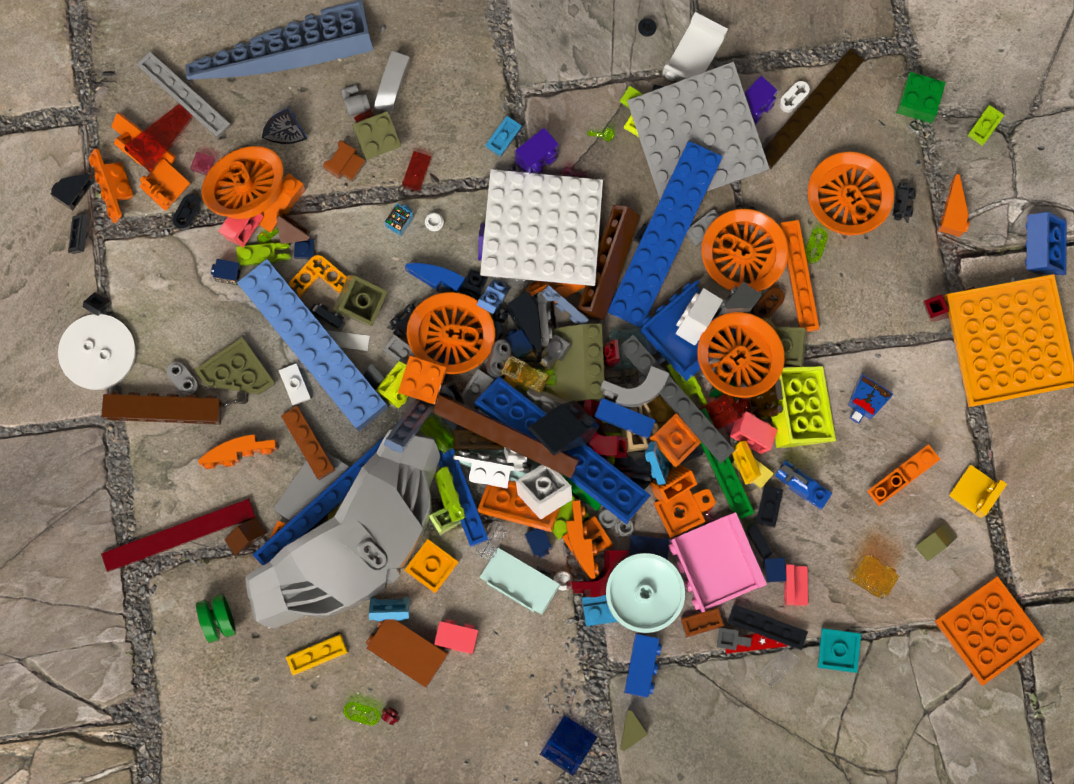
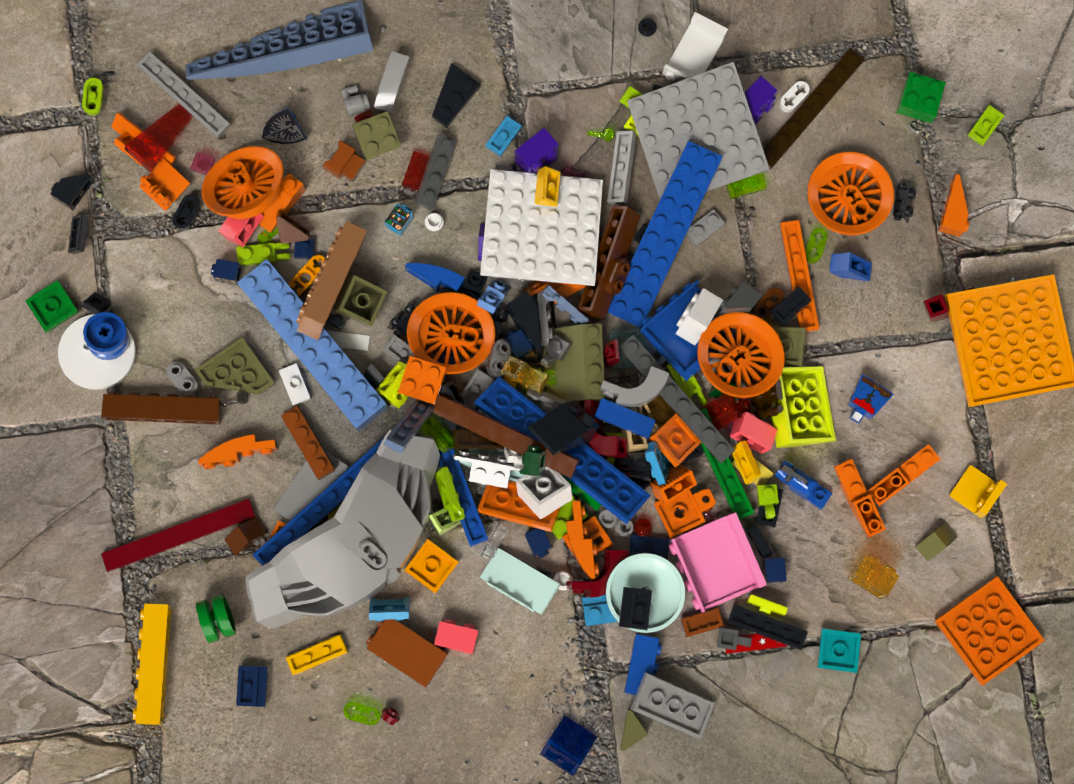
(51, 306): none -> green plate
(92, 97): none -> lime plate
(106, 336): none -> blue wheel
(112, 183): orange bracket -> none
(153, 664): none -> yellow brick
(252, 686): none -> dark blue plate
(330, 280): none -> medium nougat brick
(435, 171): none -> dark grey plate
(454, 95): none -> black wing
(533, 461): none -> dark green brick
(547, 187): none -> yellow slope
(617, 276): none -> reddish brown plate
(621, 167): none -> light grey plate
(635, 608): none -> black plate
(642, 527): none -> clear red plate
(672, 705): none -> light grey tile
(746, 186): none -> clear neon green plate
(766, 606): none -> neon yellow plate
(768, 497): none -> lime plate
(771, 268): orange piece -> none
(791, 306): none -> black plate
(796, 586): coral panel -> none
(850, 266): none -> blue slope
(858, 498): none -> orange slope
(1046, 244): blue slope -> none

